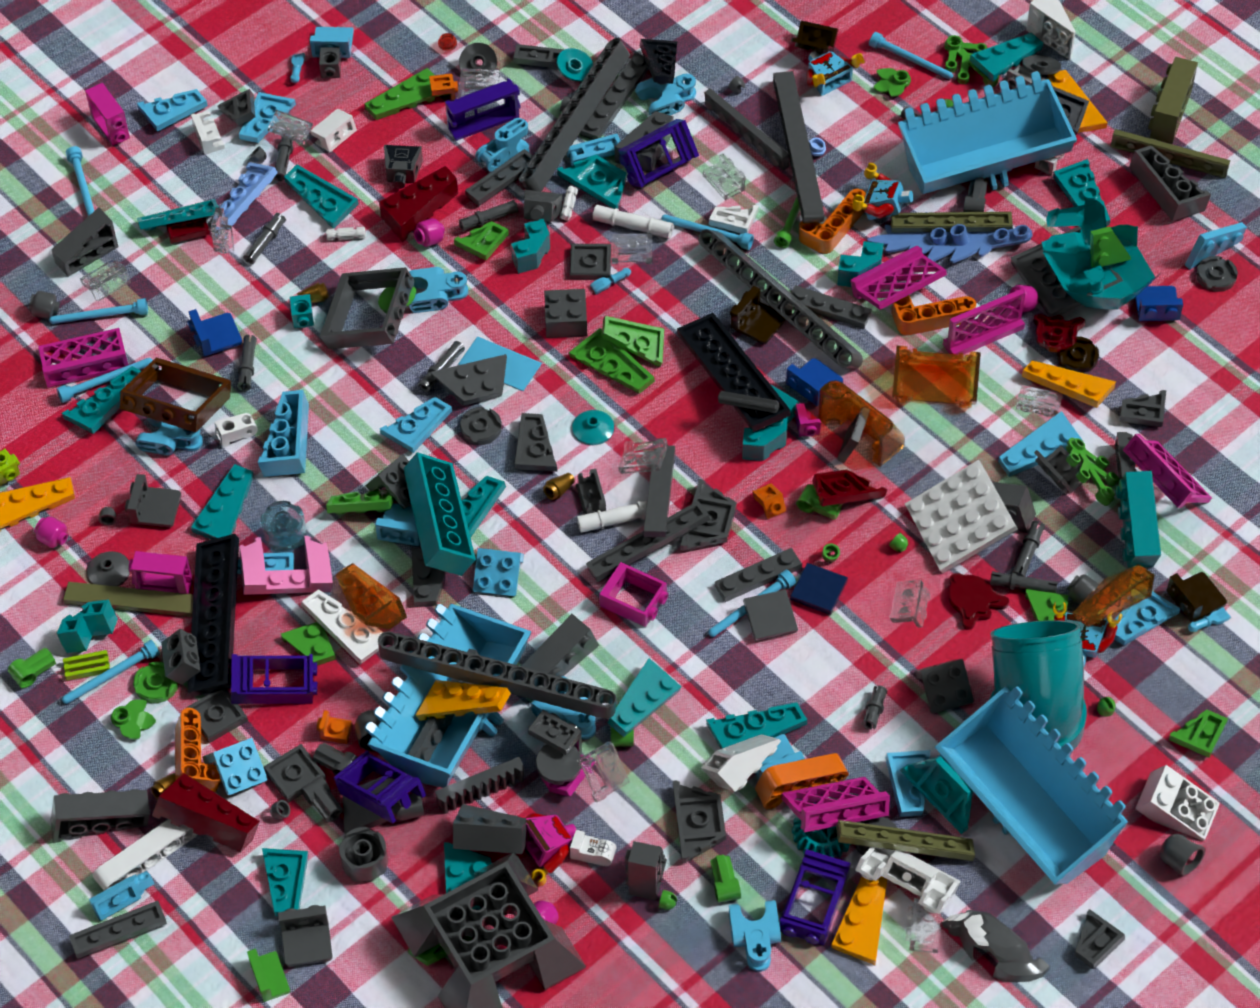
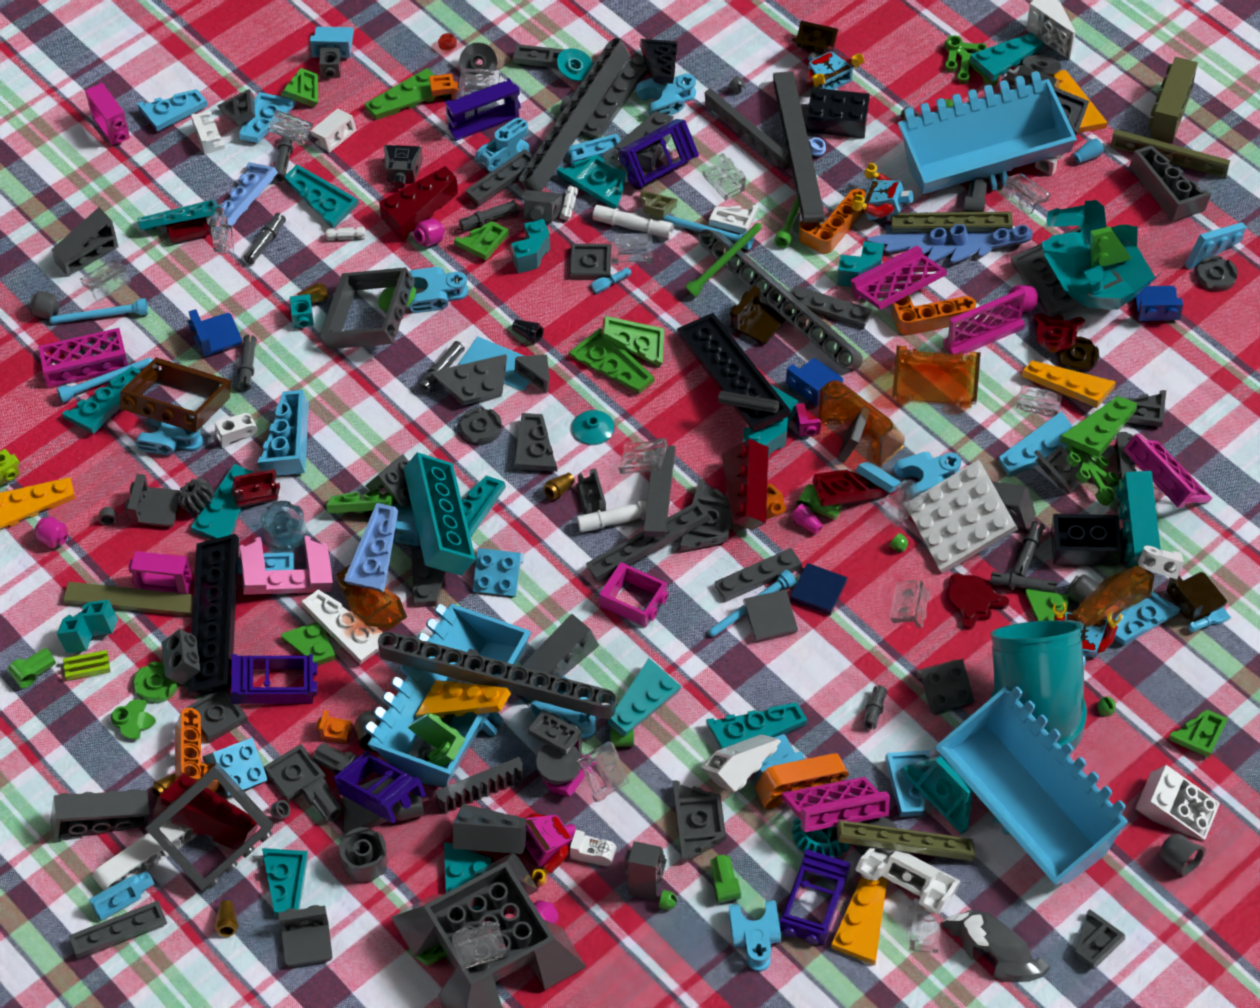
(75, 156): medium azure piece -> none
(110, 576): dark grey dish -> none
(148, 651): medium azure piece -> none
(195, 495): none -> dark grey gear
(226, 919): none -> pearl gold cone
(244, 850): none -> dark grey window
(255, 488): none -> dark red hinge
(258, 155): dark grey hinge -> none
(268, 975): bright green panel -> none
(297, 62): medium azure piece -> none
(303, 88): none -> bright green wing
(373, 553): none -> light blue wing
(417, 426): medium azure wing -> none
(443, 738): none -> bright green bracket
(478, 944): none -> clear bracket
(530, 330): none -> black cone
(534, 369): none -> dark grey slope
(565, 313): dark grey piece -> none
(607, 156): none -> clear plate
(657, 205): none -> olive wing
(695, 286): none -> bright green piece
(747, 483): none -> dark red wedge
(805, 517): none -> dark pink cone
(829, 548): bright green hinge -> none
(838, 112): none -> black brick
(878, 41): medium azure piece -> none
(878, 476): none -> medium azure tile
(892, 81): bright green plate -> none
(903, 502): none -> clear bracket
(928, 469): none -> medium azure piece
(1024, 192): none -> clear bracket
(1026, 71): none -> dark grey tile
(1079, 184): teal wing -> none
(1085, 539): none -> black brick
(1089, 151): none -> medium azure cone
(1101, 427): none -> bright green wing
(1161, 561): none -> white leg

